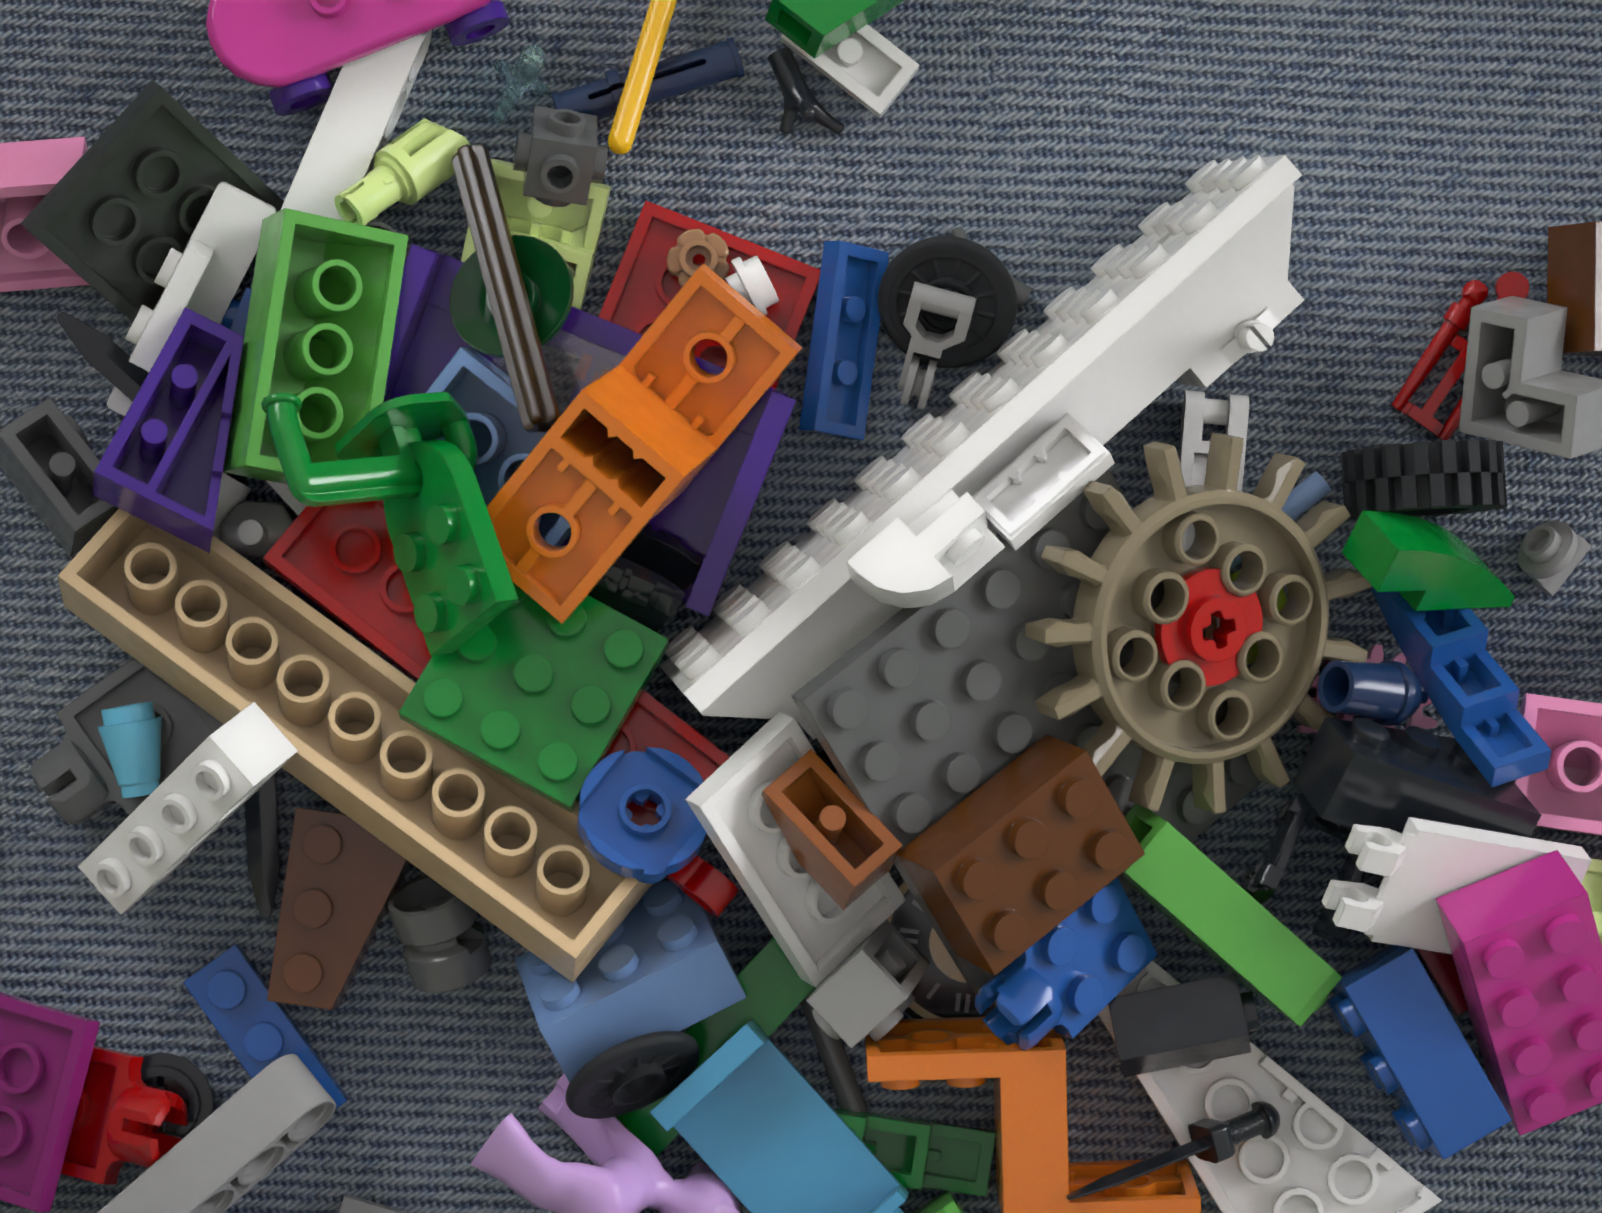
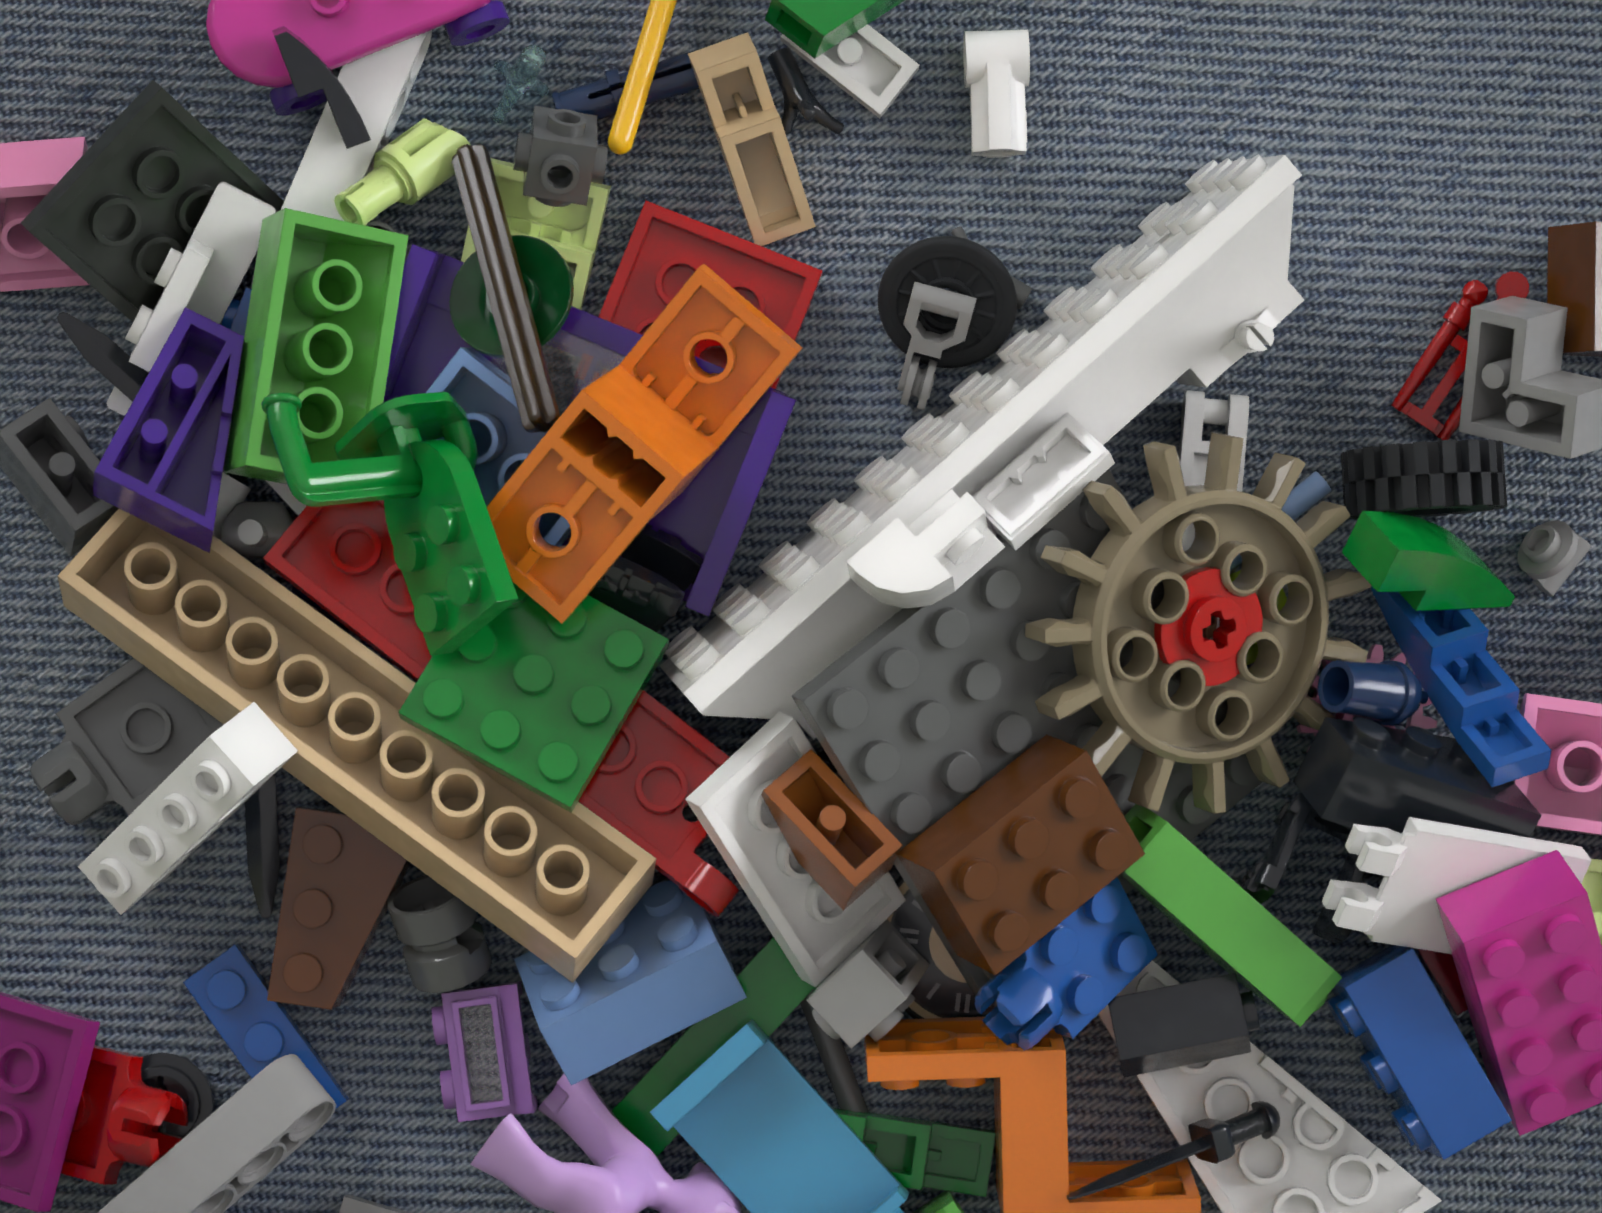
(133, 747): medium azure cone -> none
(312, 74): none -> black slope
(485, 1052): none -> medium lavender window
(606, 823): blue plate -> none
(632, 1074): black wheel -> none
(693, 243): medium nougat plate -> none
(752, 139): none -> tan slope
(753, 283): white plate -> none
(843, 341): blue plate -> none
(997, 75): none -> white piece

